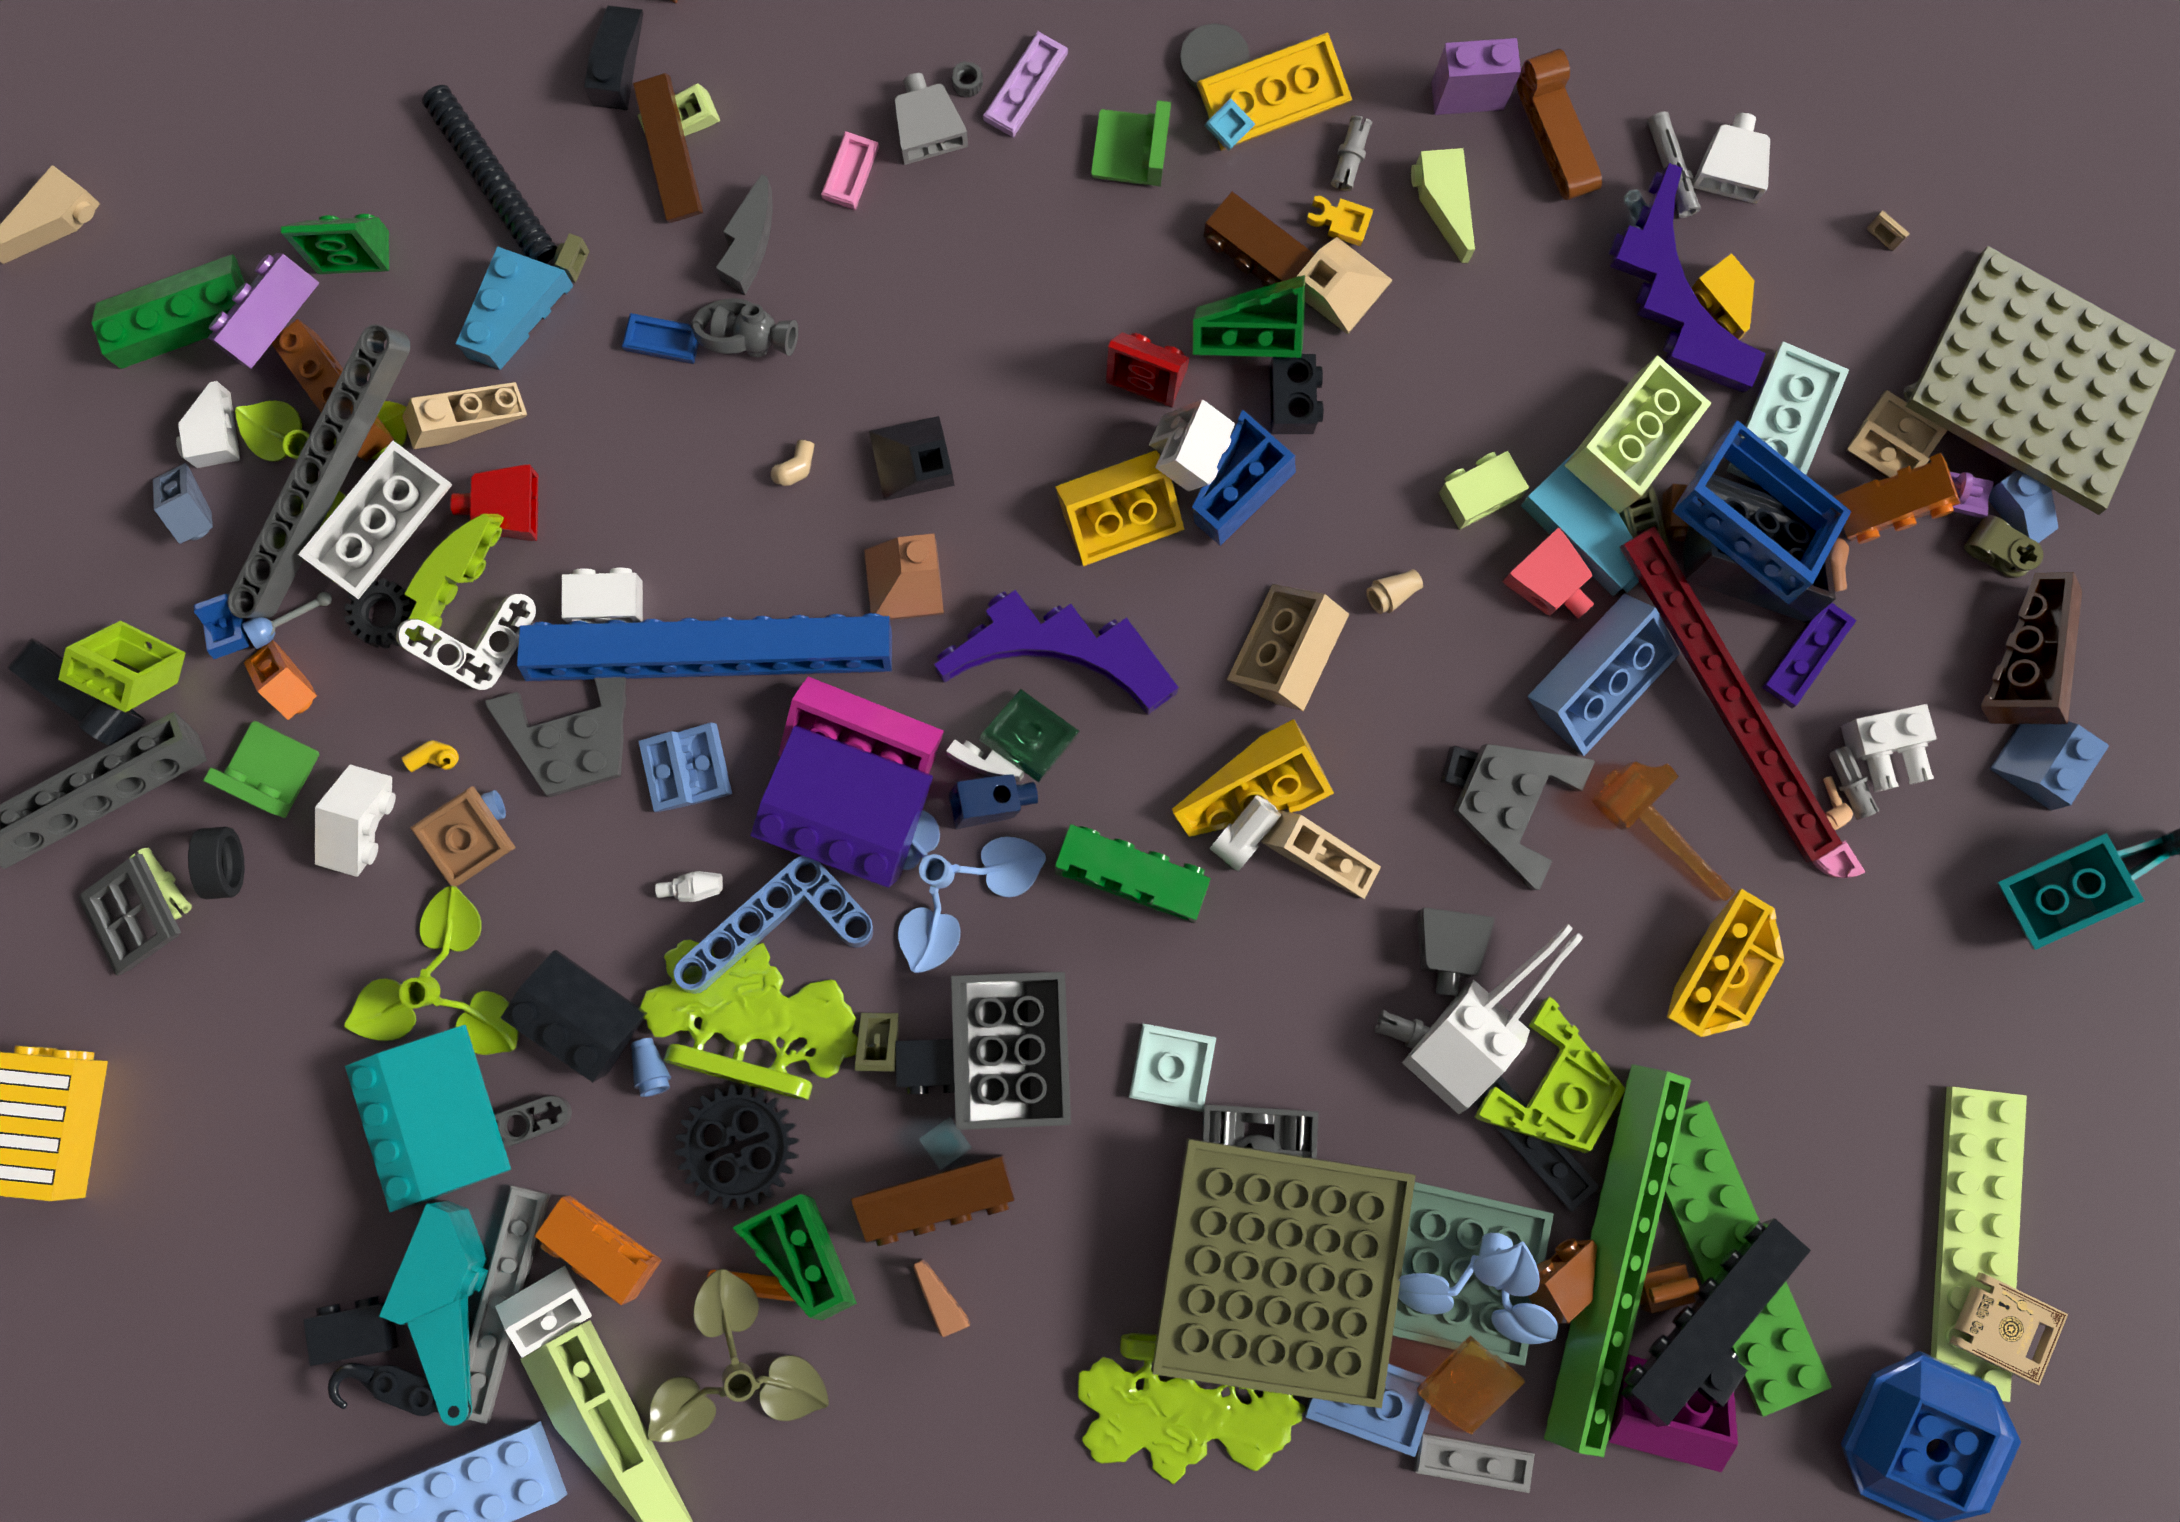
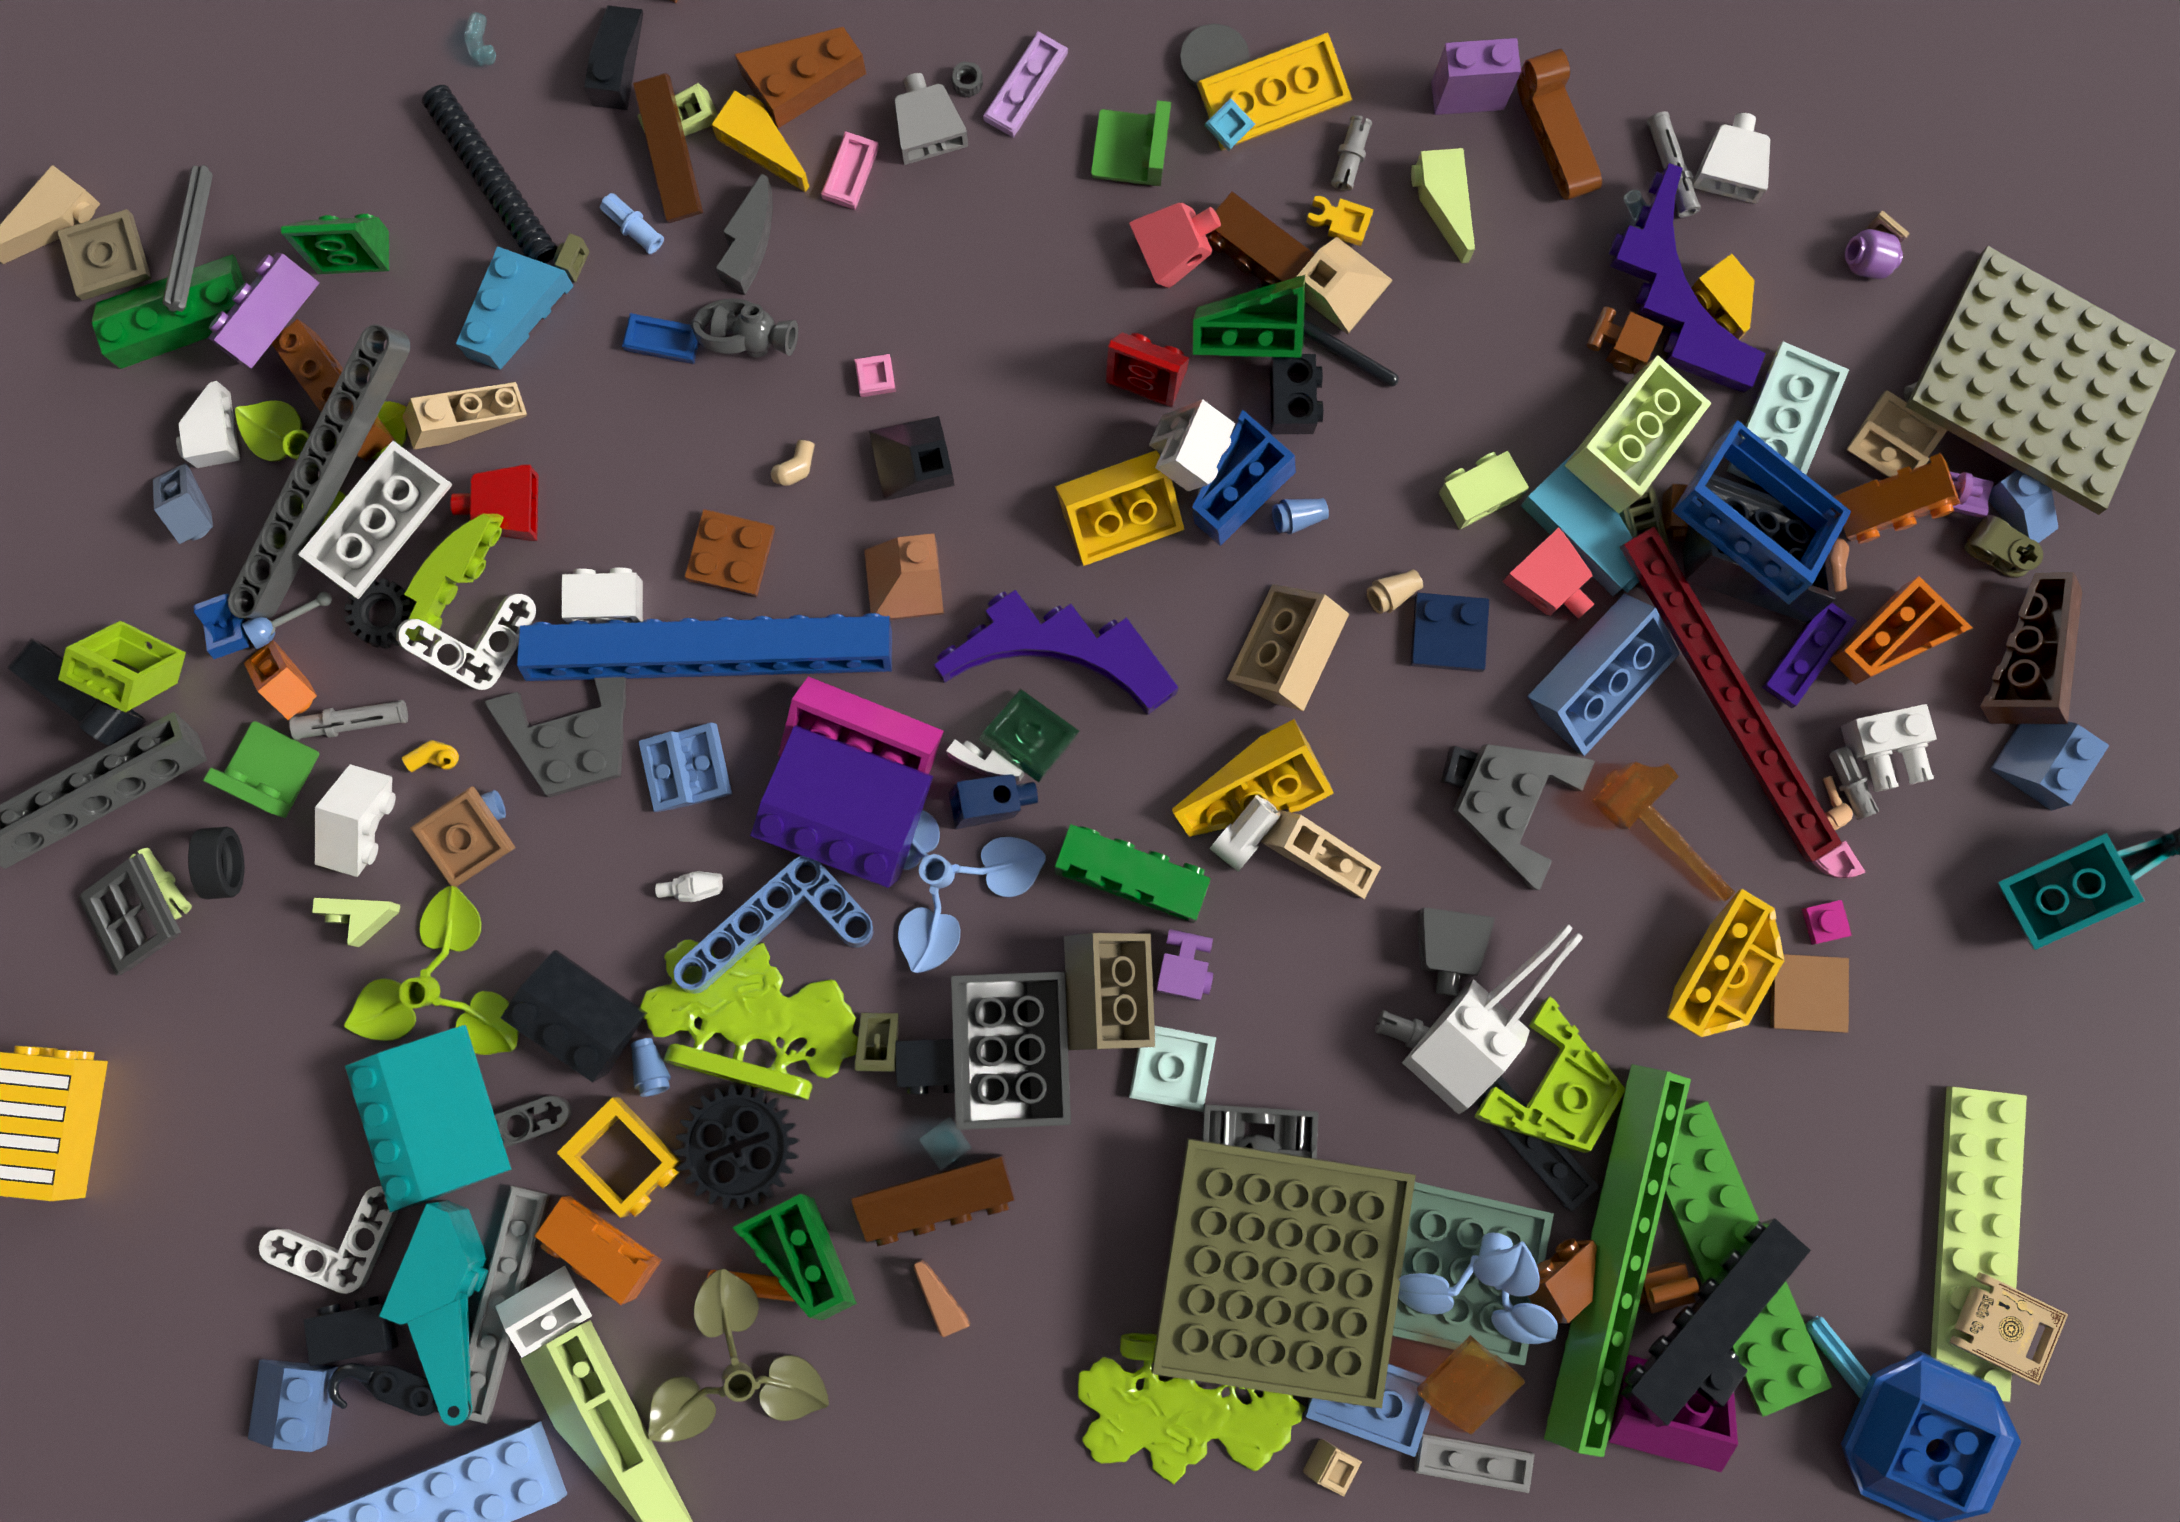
(104, 254): none -> dark tan plate
(187, 239): none -> dark grey axle
(291, 1405): none -> medium blue slope
(333, 722): none -> light grey pin
(334, 1259): none -> white beam
(365, 916): none -> yellowish green slope
(473, 38): none -> clear light blue arm
(593, 1130): none -> yellow window
(631, 223): none -> light blue axle
(730, 553): none -> dark orange plate
(751, 132): none -> yellow slope
(801, 72): none -> dark orange wedge
(875, 375): none -> bright pink tile
(1109, 991): none -> dark tan brick
(1174, 240): none -> coral torso
(1182, 974): none -> medium lavender brick
(1298, 514): none -> medium blue cone
(1332, 1467): none -> tan slope
(1348, 353): none -> black piece
(1450, 632): none -> dark blue plate
(1630, 342): none -> dark orange brick
(1811, 994): none -> medium nougat tile
(1826, 922): none -> dark pink plate
(1838, 1354): none -> medium azure axle
(1873, 254): none -> medium lavender head
(1901, 629): none -> orange wedge

